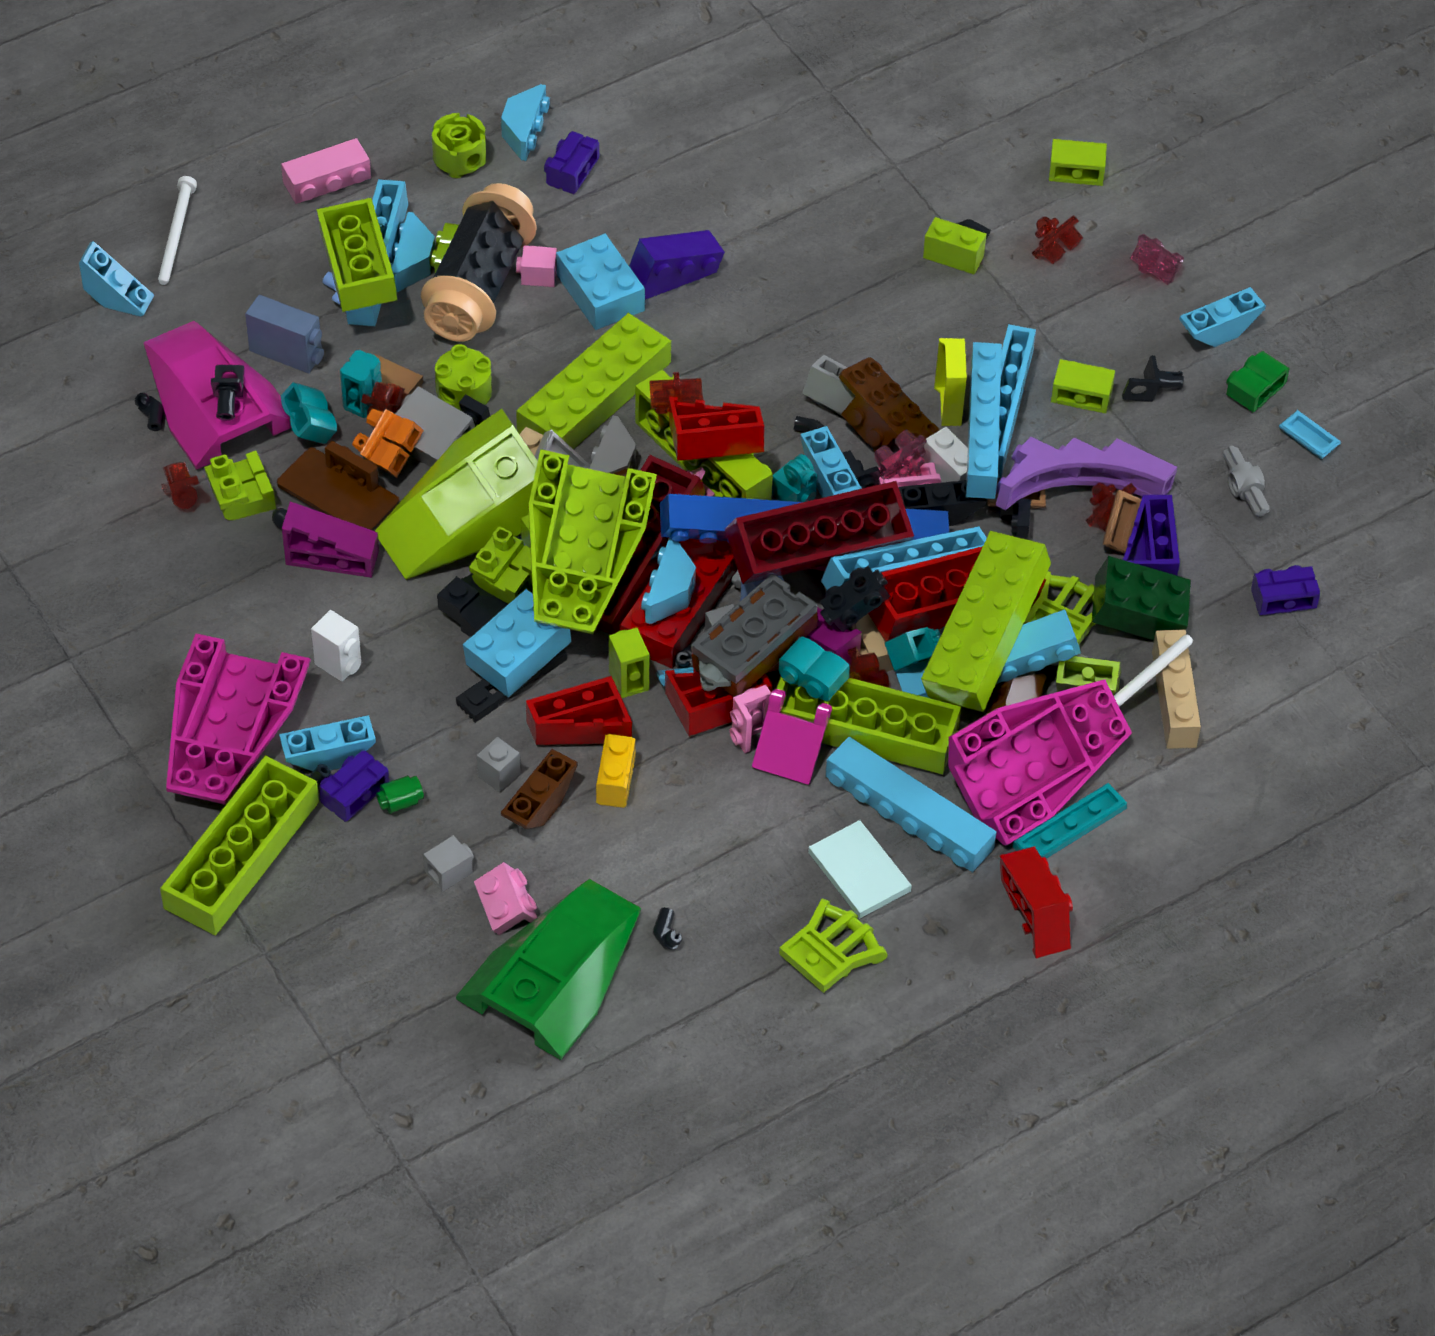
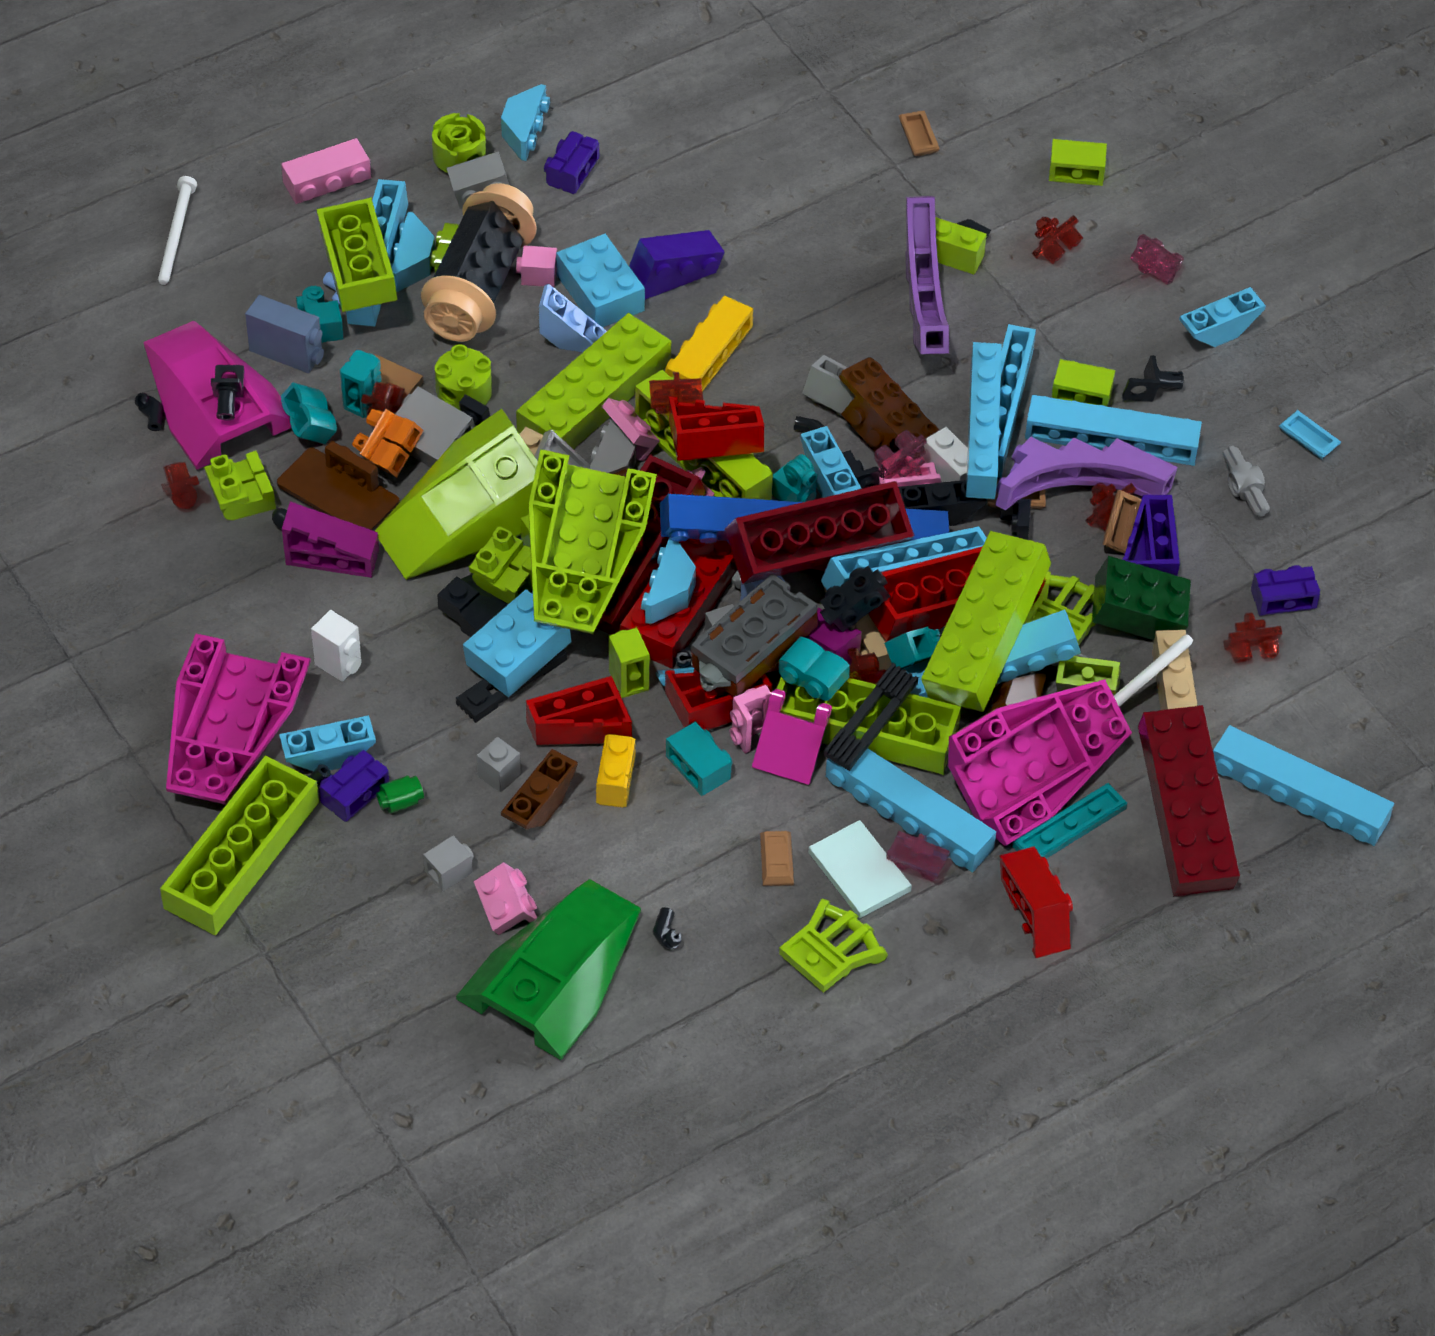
(111, 283): medium azure slope -> none
(328, 312): none -> teal brick
(476, 175): none -> light grey brick
(565, 323): none -> light blue slope
(632, 425): none -> bright pink bracket
(699, 758): none -> teal brick
(712, 341): none -> yellow brick
(776, 858): none -> medium nougat tile
(894, 684): none -> black container
(918, 855): none -> clear pink hips
(919, 133): none -> medium nougat tile
(922, 273): none -> medium lavender arch
(951, 379): neon yellow container -> none
(1099, 426): none -> medium azure brick
(1188, 800): none -> dark red brick
(1252, 635): none -> clear red hips
(1257, 381): green brick -> none
(1302, 785): none -> medium azure brick

